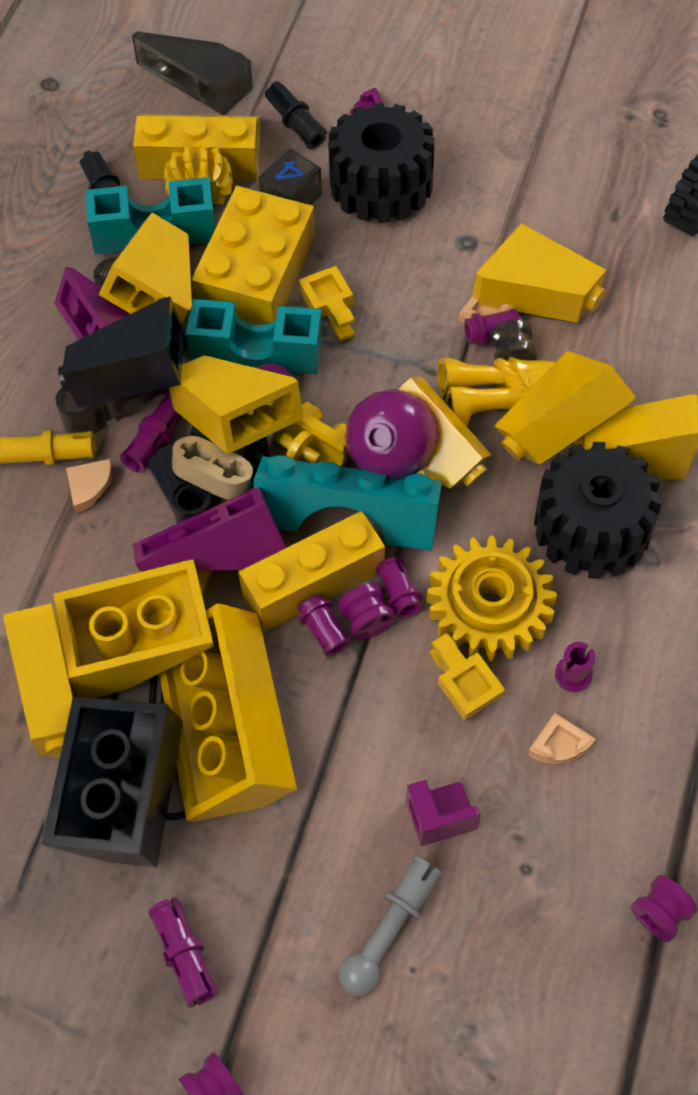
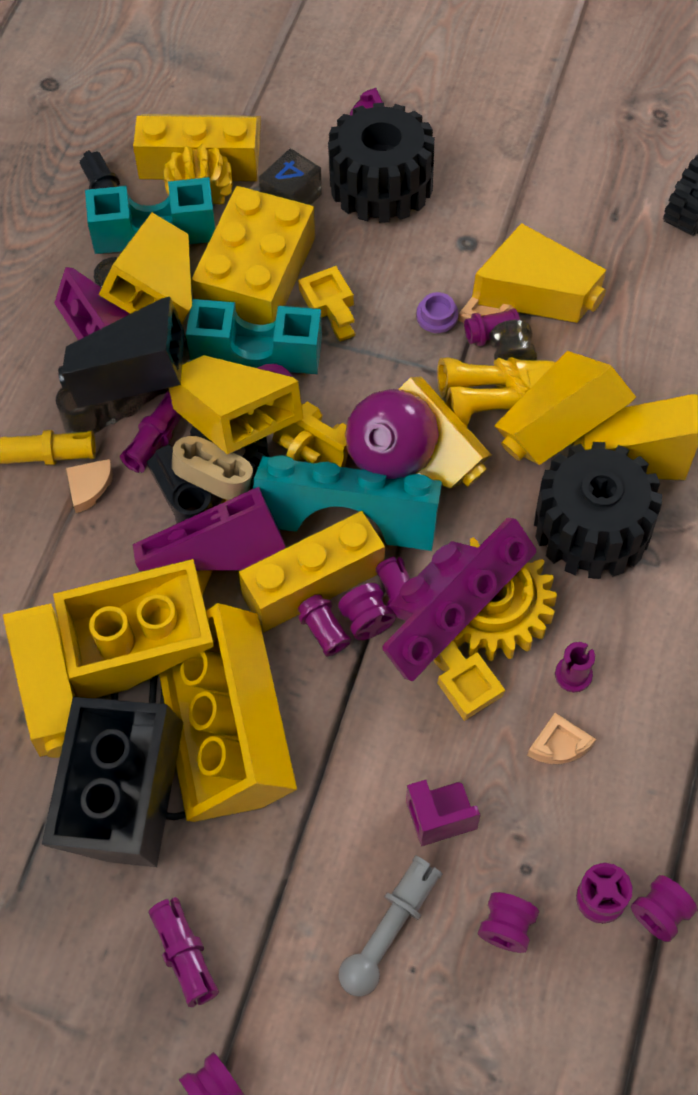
(196, 67): clear smoke slope -> none
(296, 115): black axle -> none
(437, 313): none -> medium lavender plate
(452, 593): none -> magenta bracket
(508, 922): none -> magenta wheel
(610, 883): none -> magenta wheel

